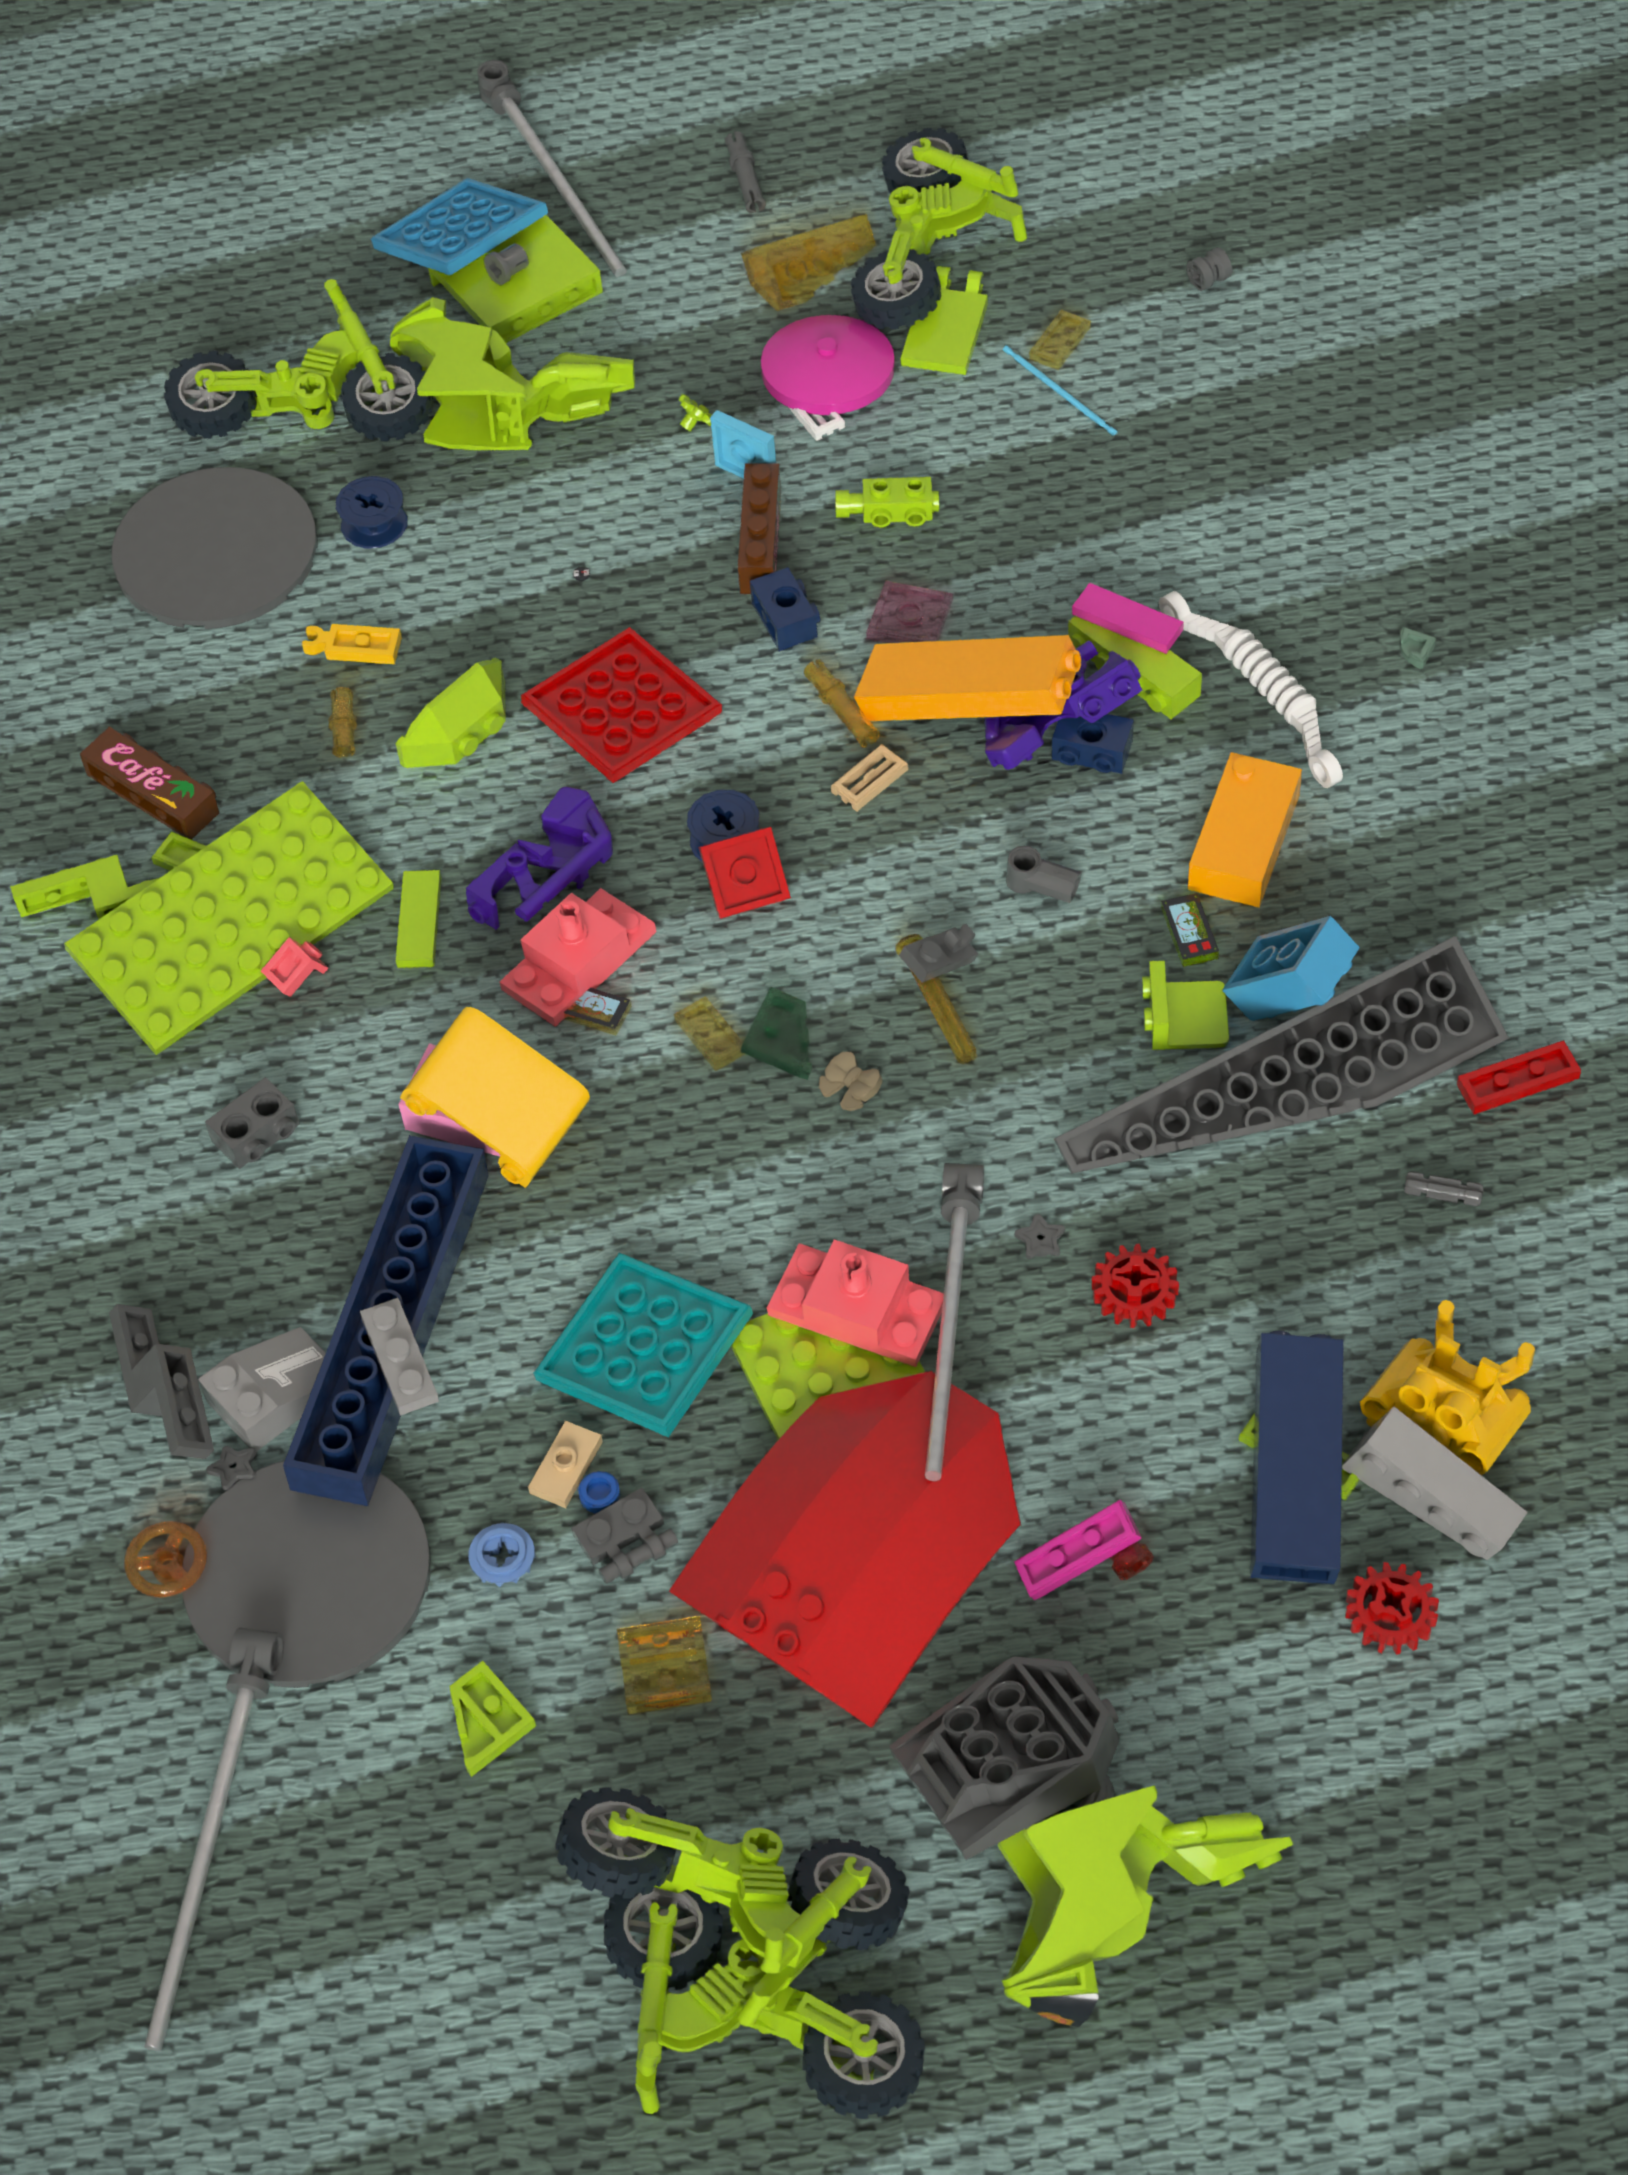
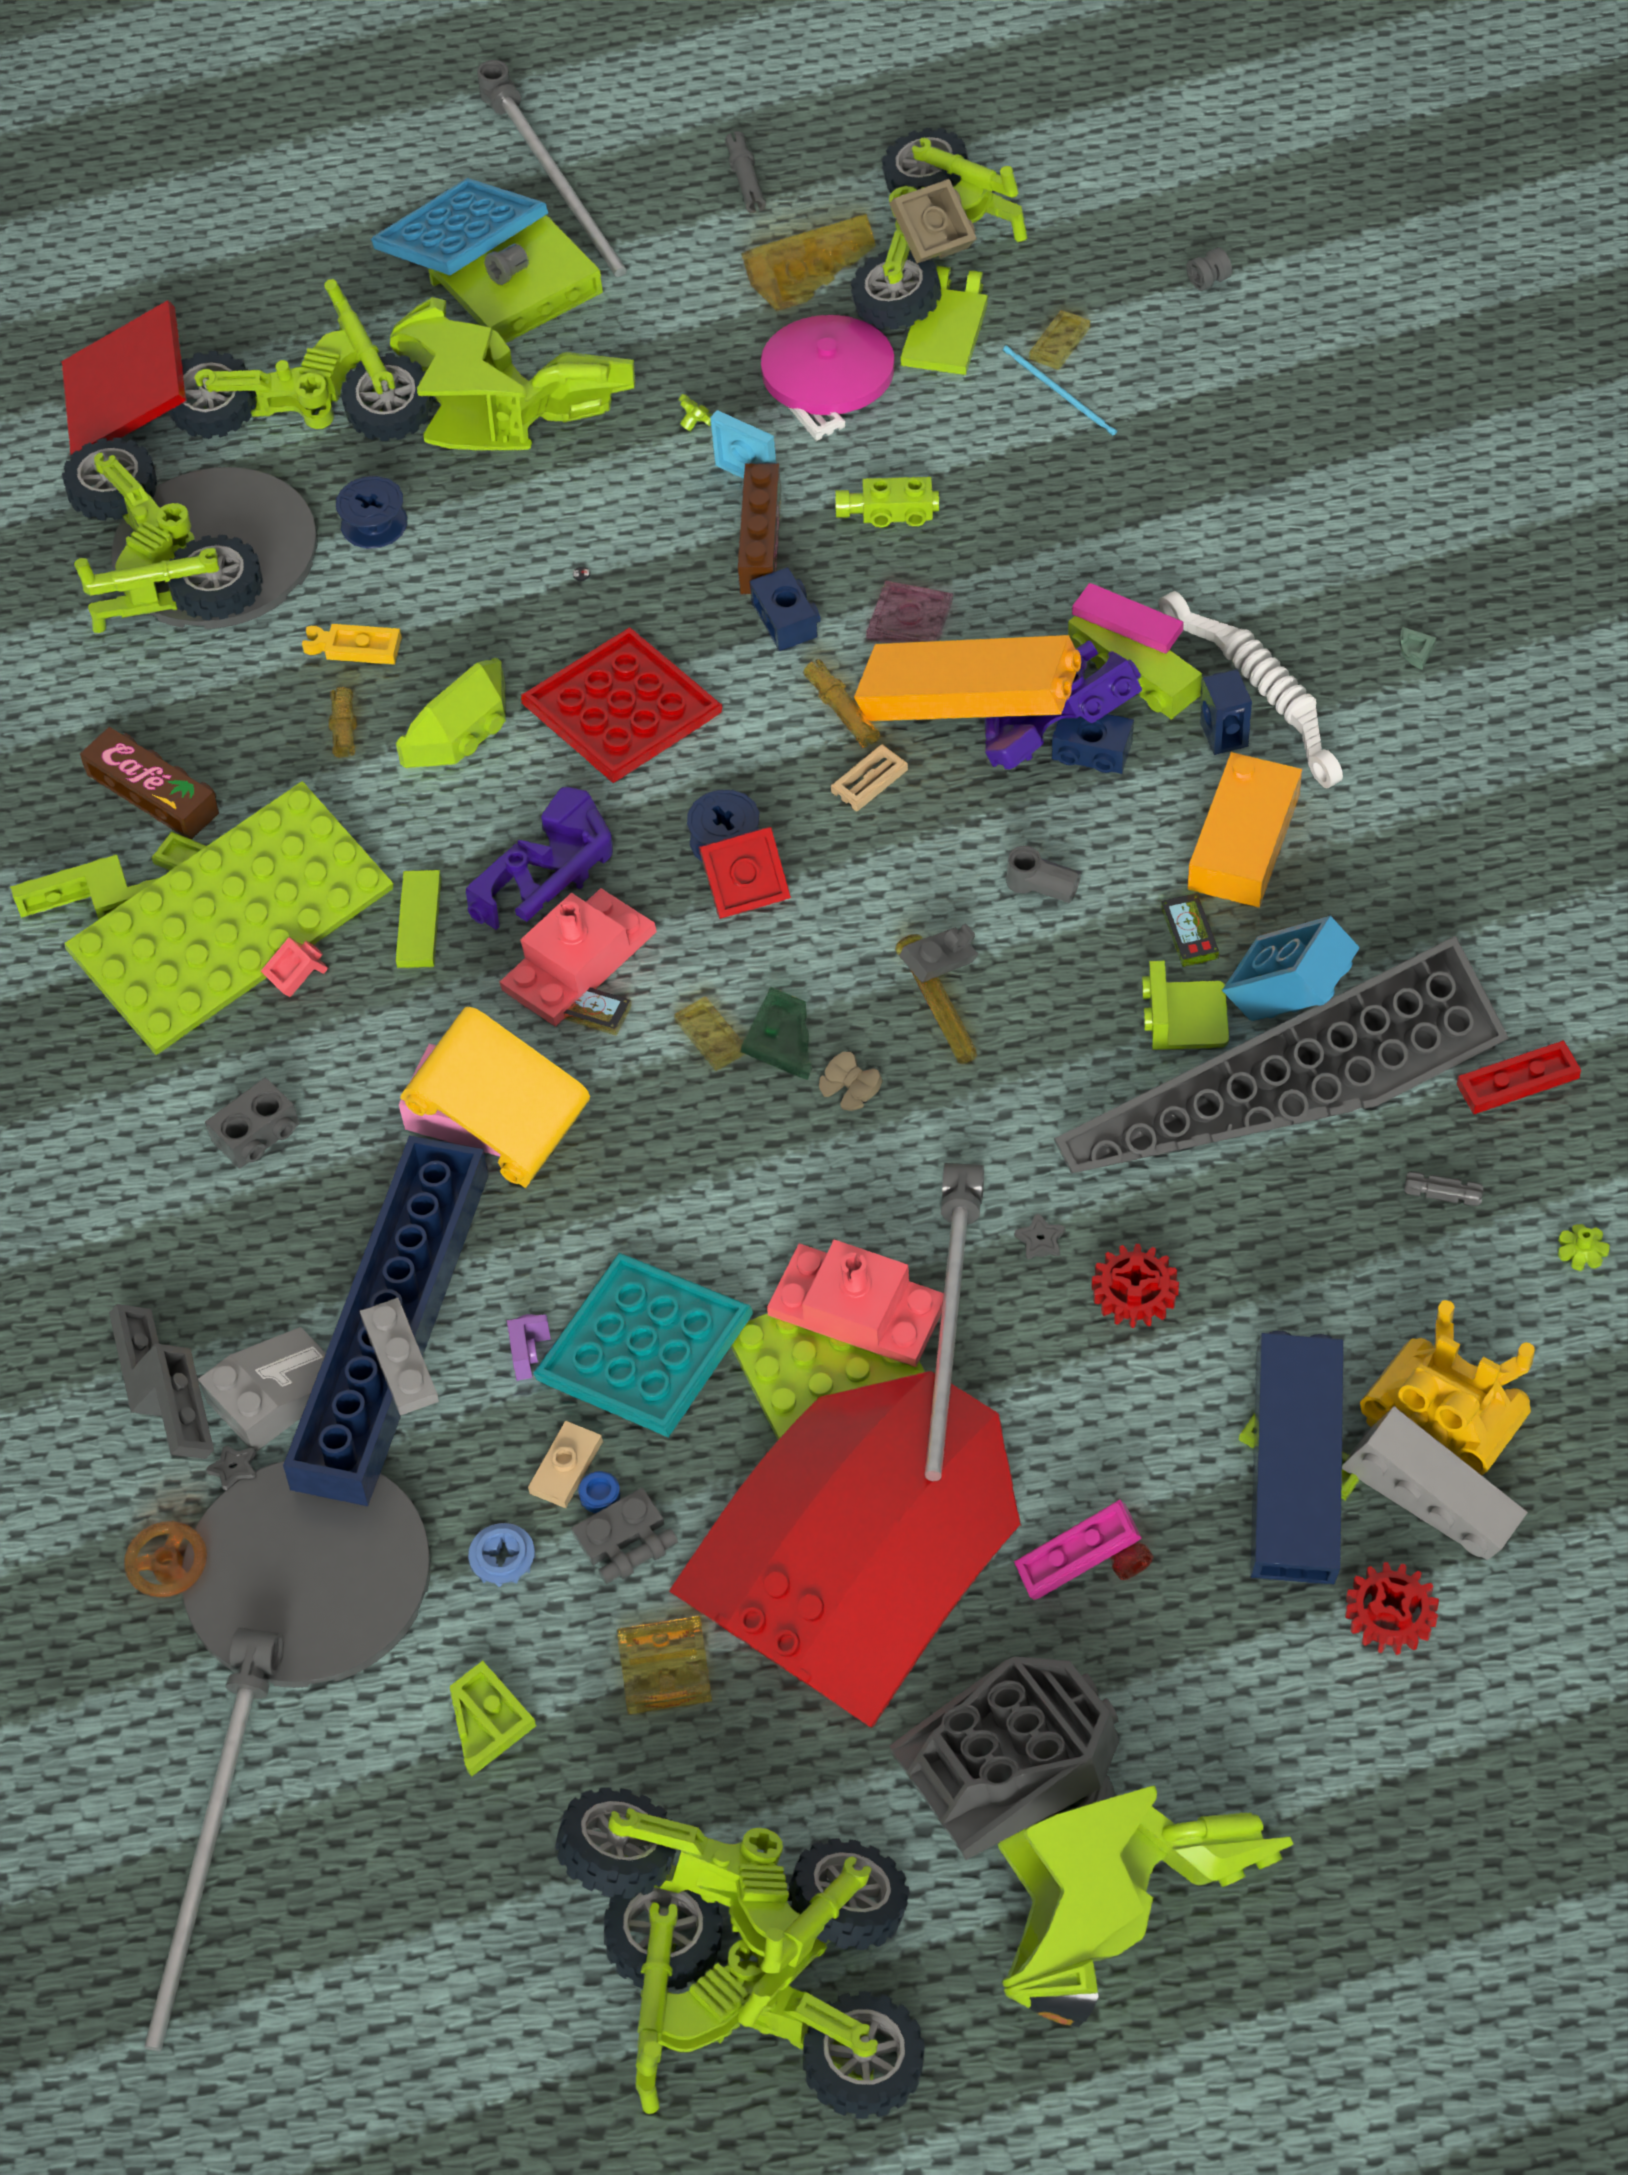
(124, 379): none -> red tile
(154, 549): none -> piece
(523, 1335): none -> medium lavender bracket
(933, 221): none -> dark tan plate
(1225, 711): none -> dark blue brick
(1583, 1247): none -> lime plant

